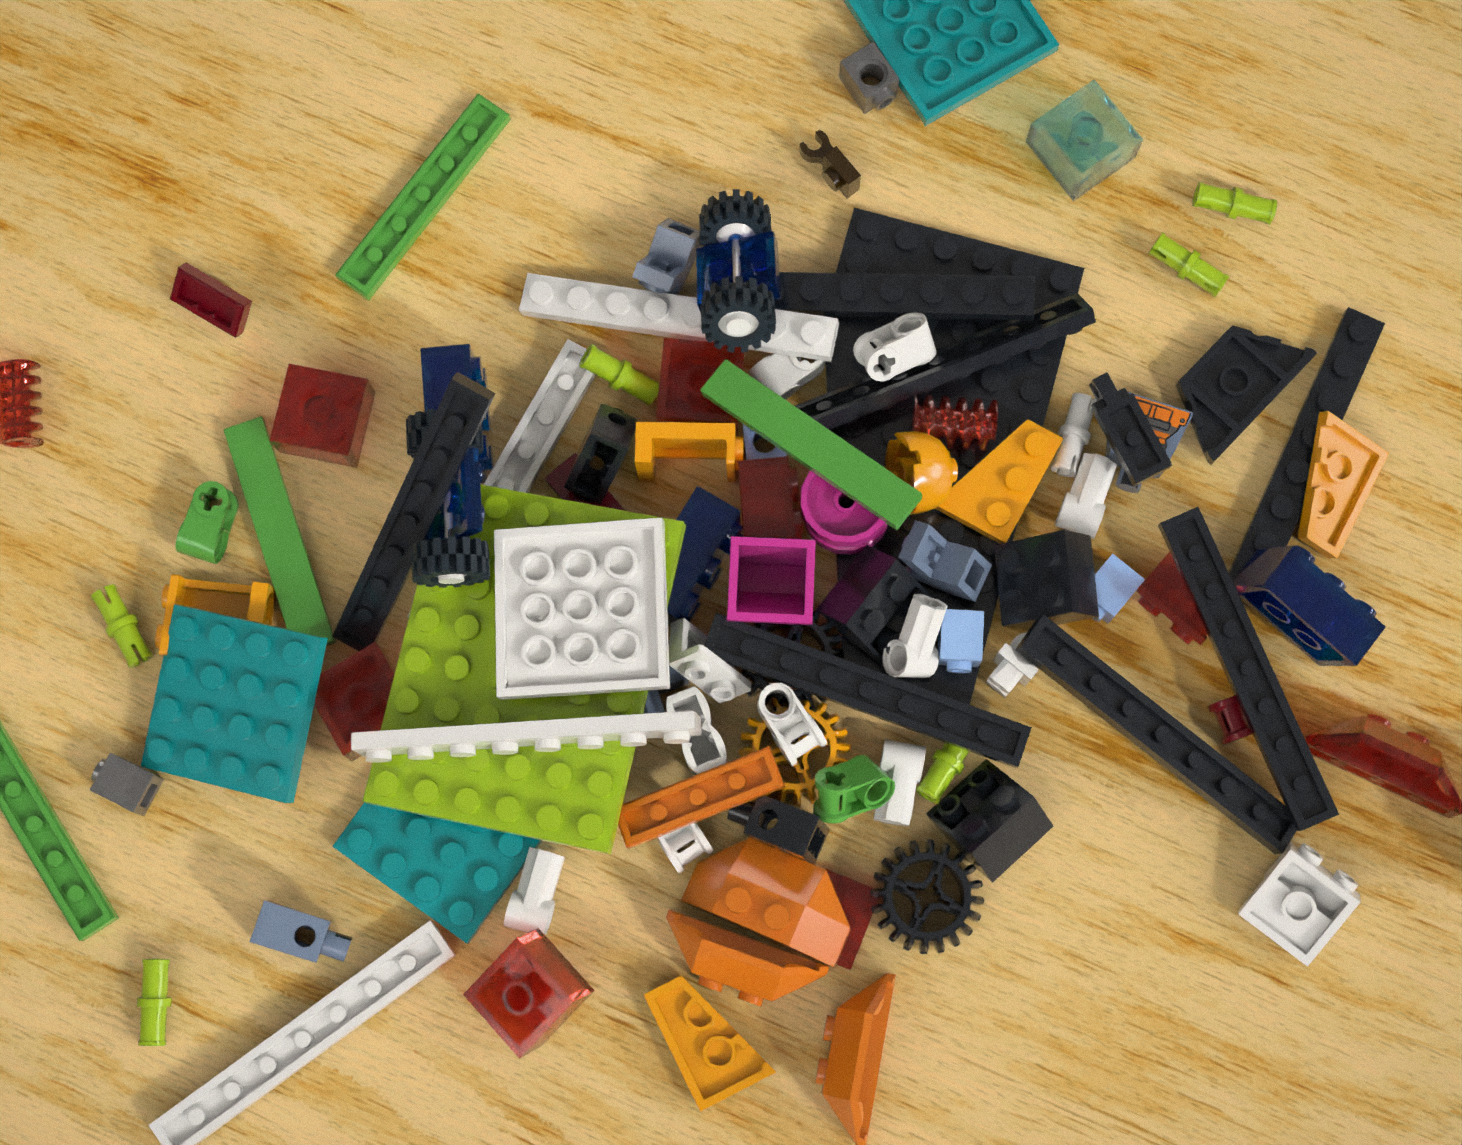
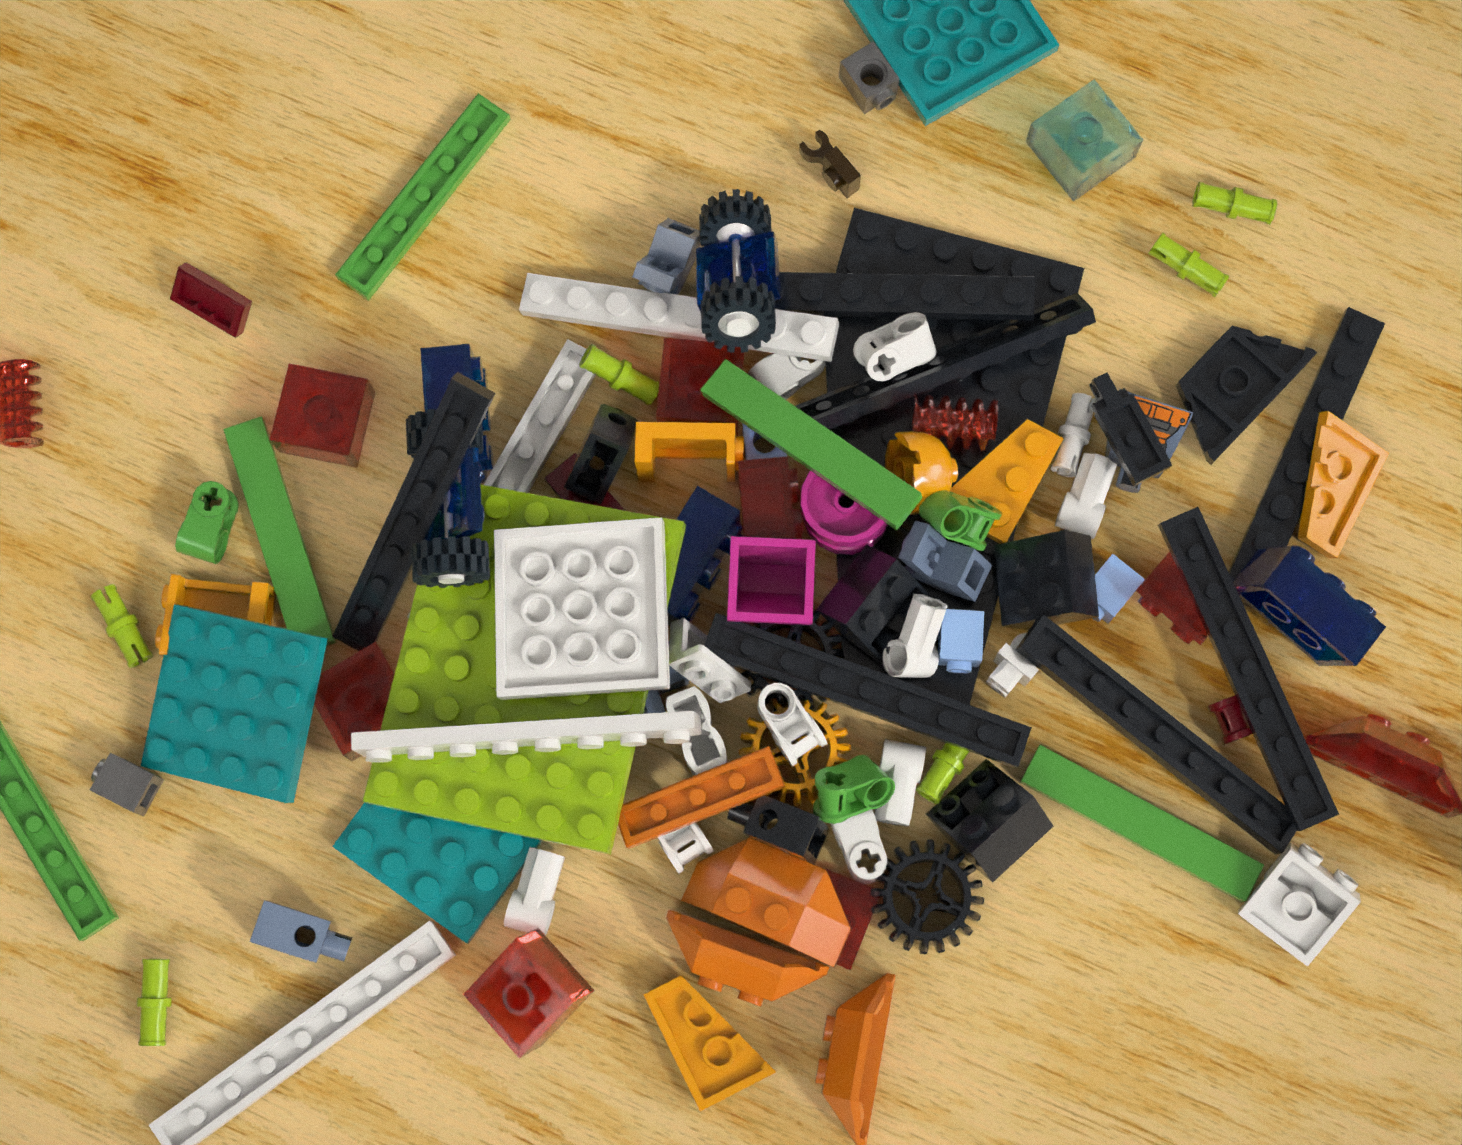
(857, 837): none -> white piece
(959, 517): none -> bright green piece
(1142, 823): none -> bright green tile

